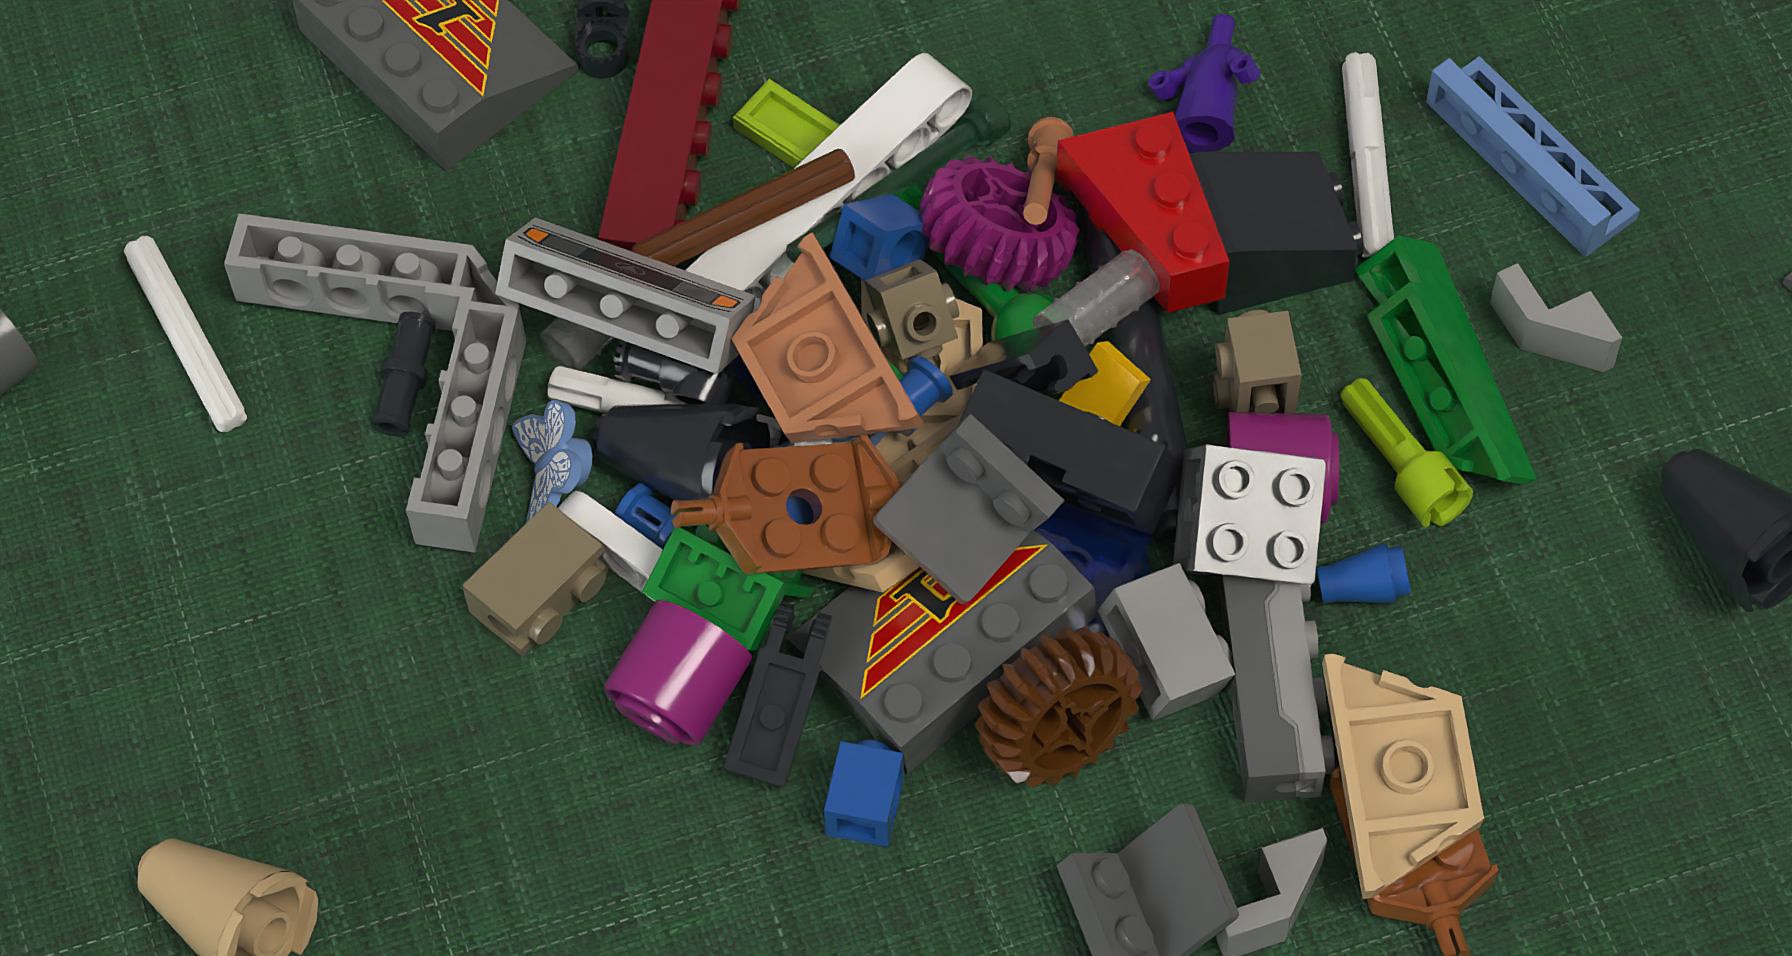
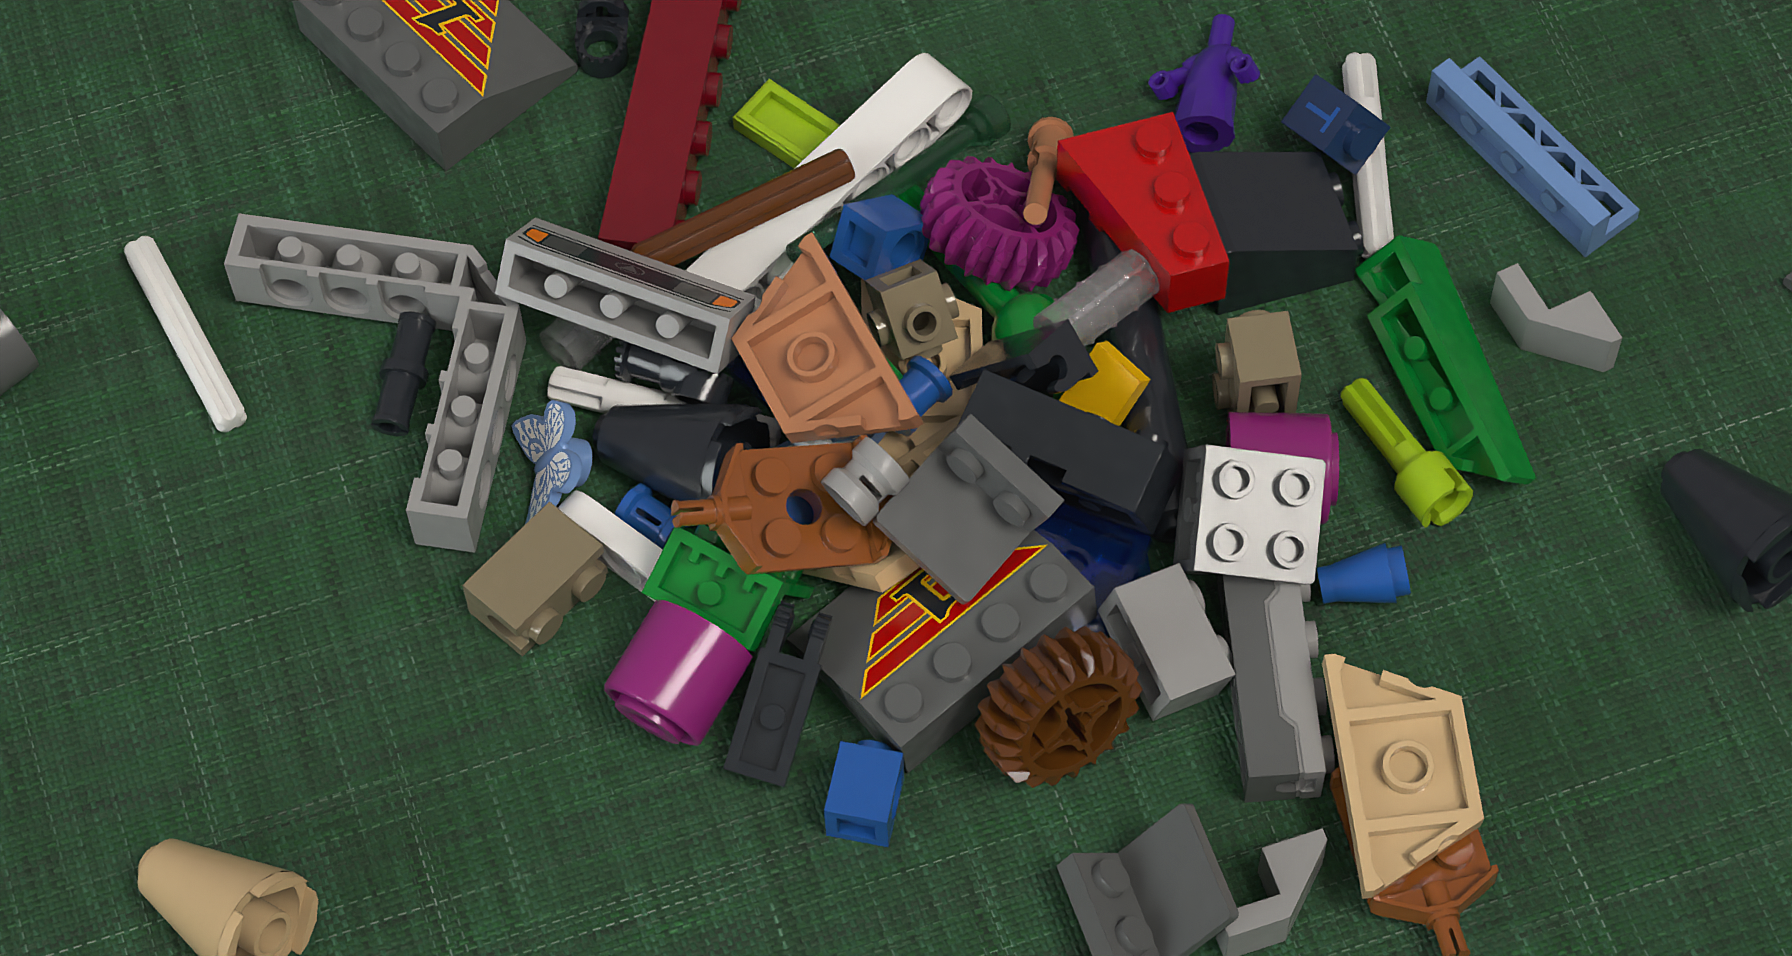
(865, 481): none -> light grey wheel
(1335, 124): none -> dark blue brick

